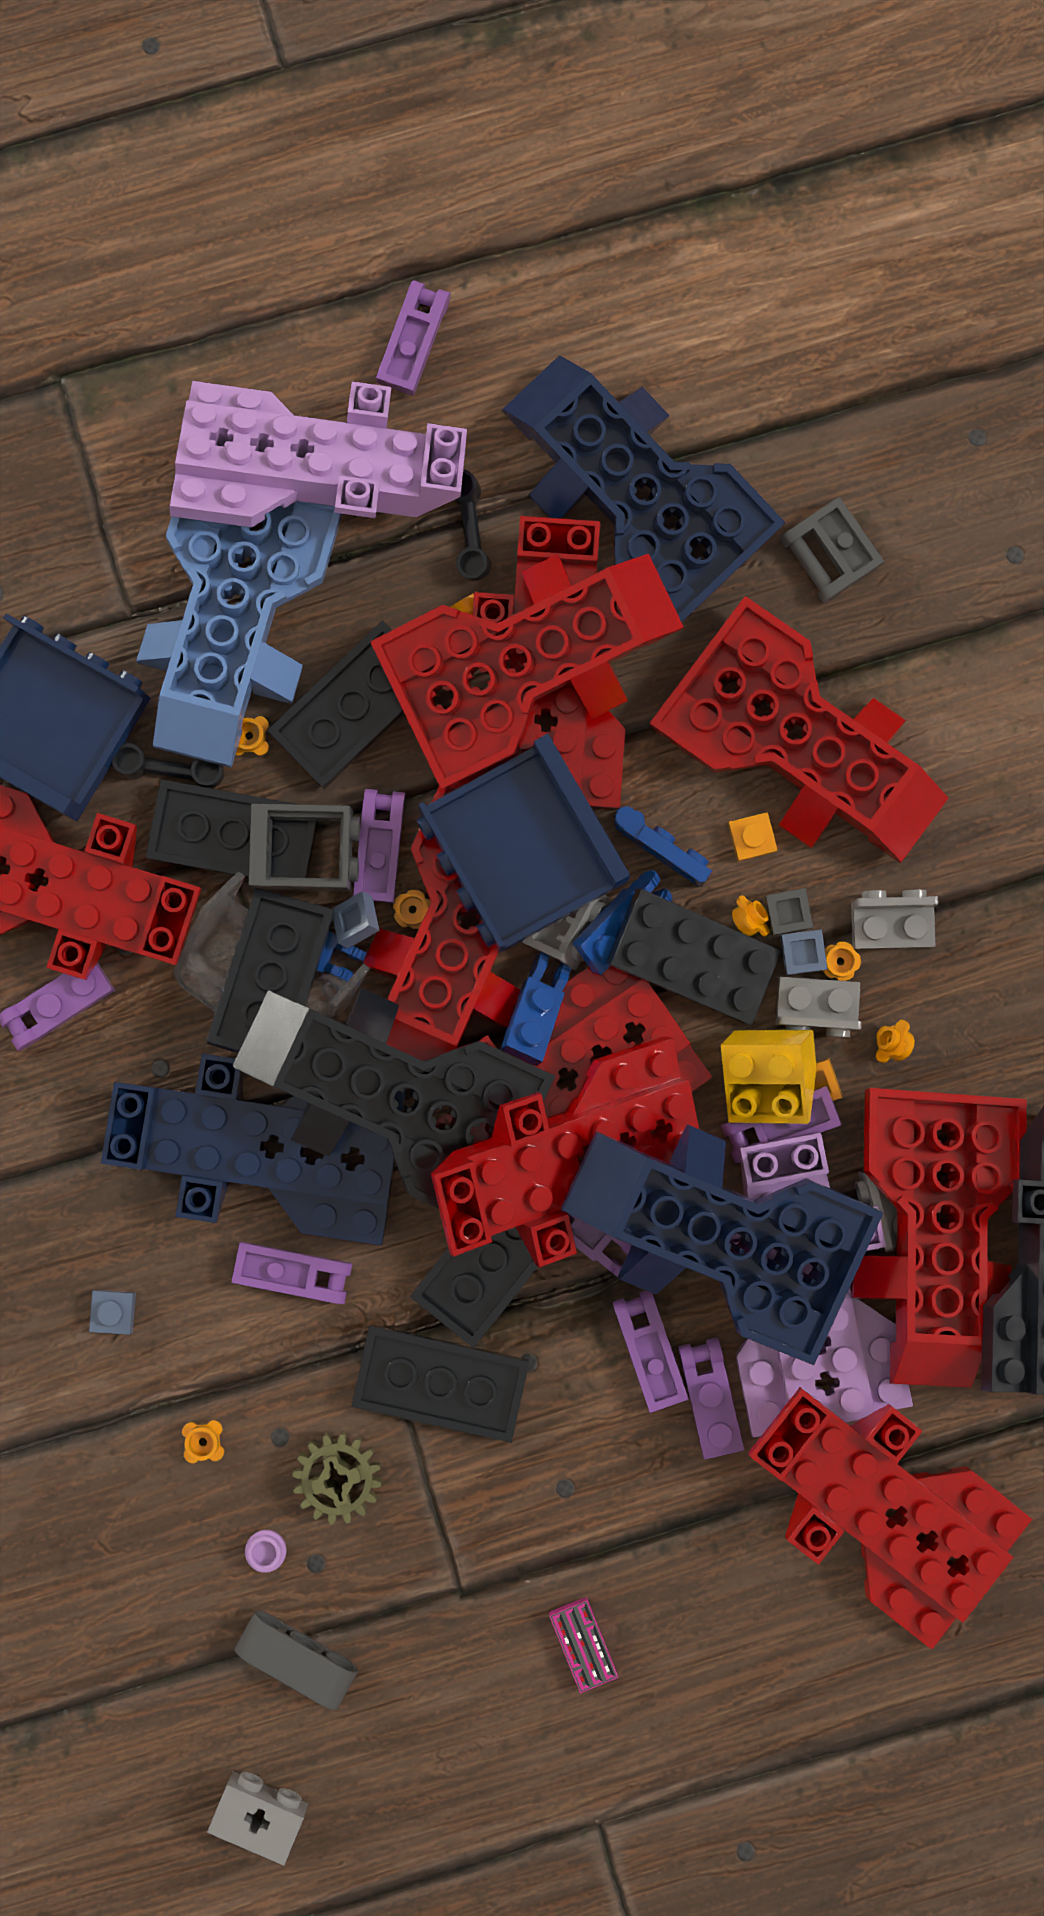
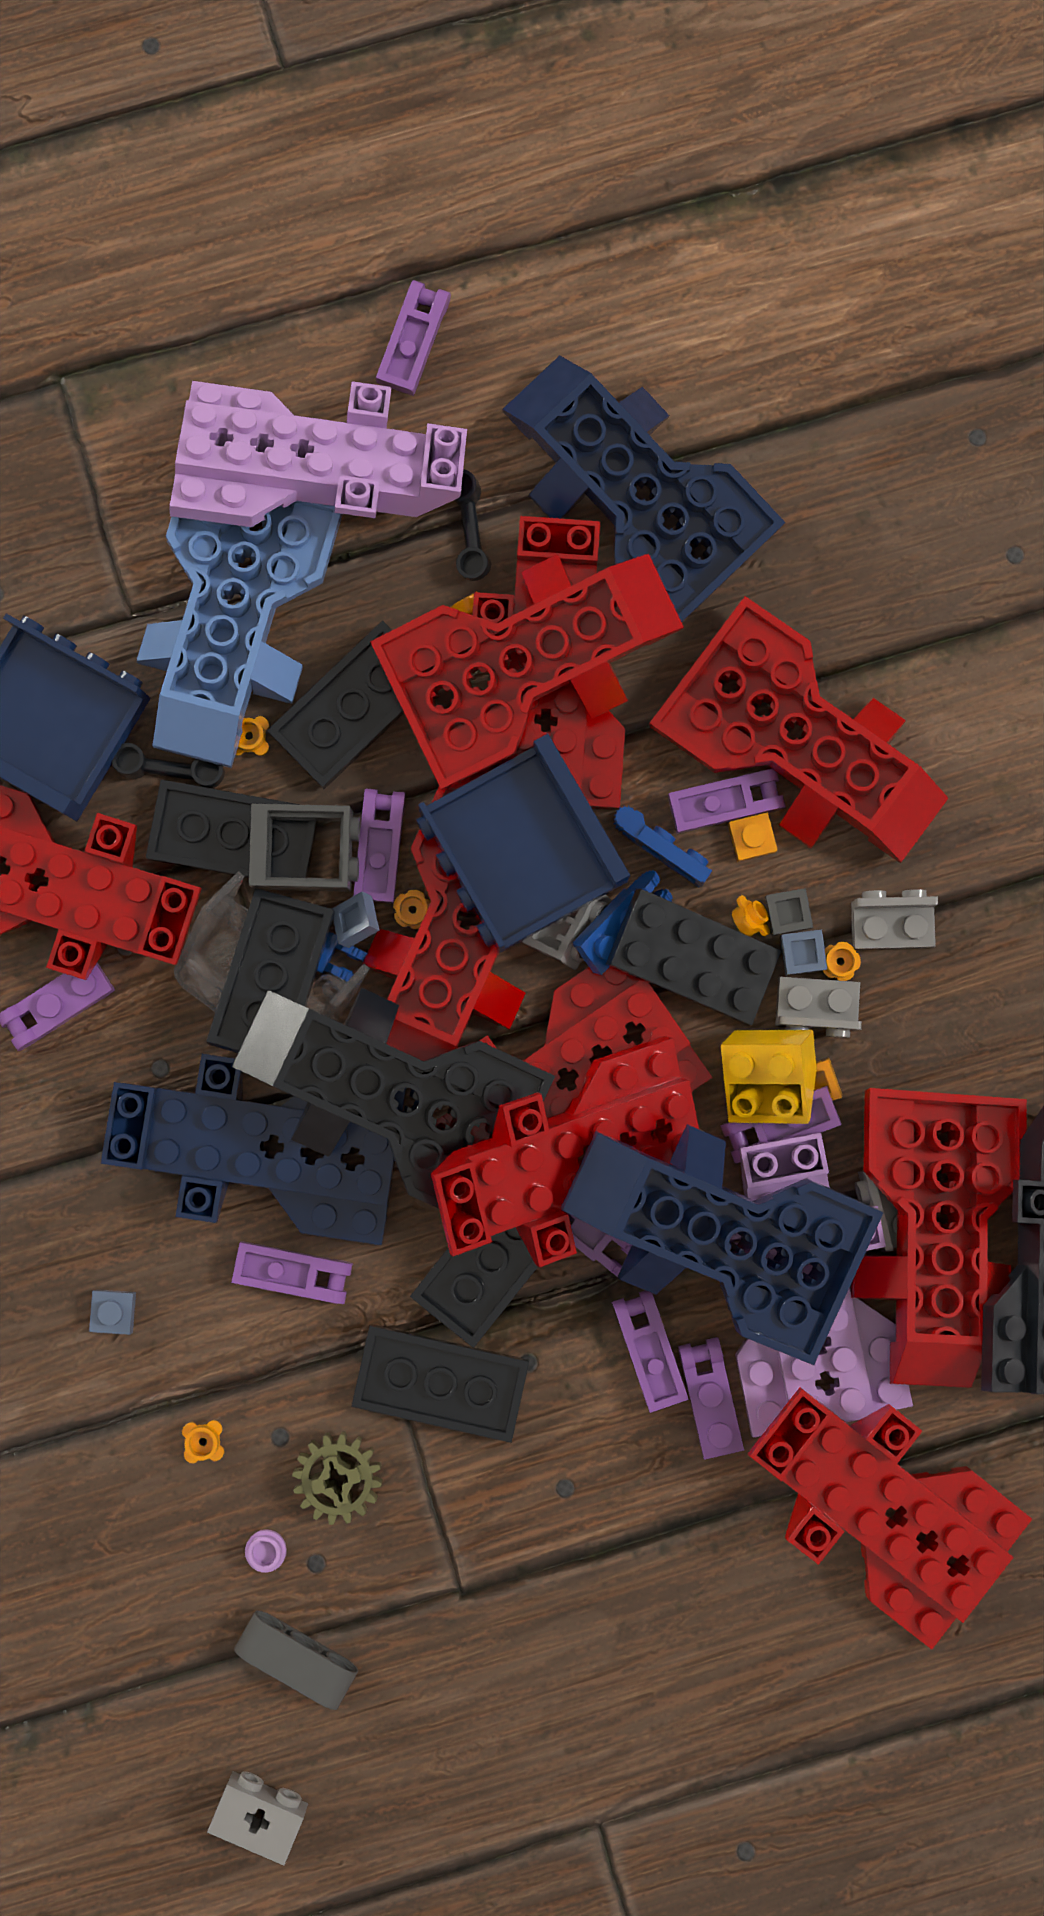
(535, 1012): blue hinge -> none
(583, 1644): tile -> none
(724, 801): none -> medium lavender plate
(843, 544): dark grey plate -> none
(894, 1042): light orange plate -> none

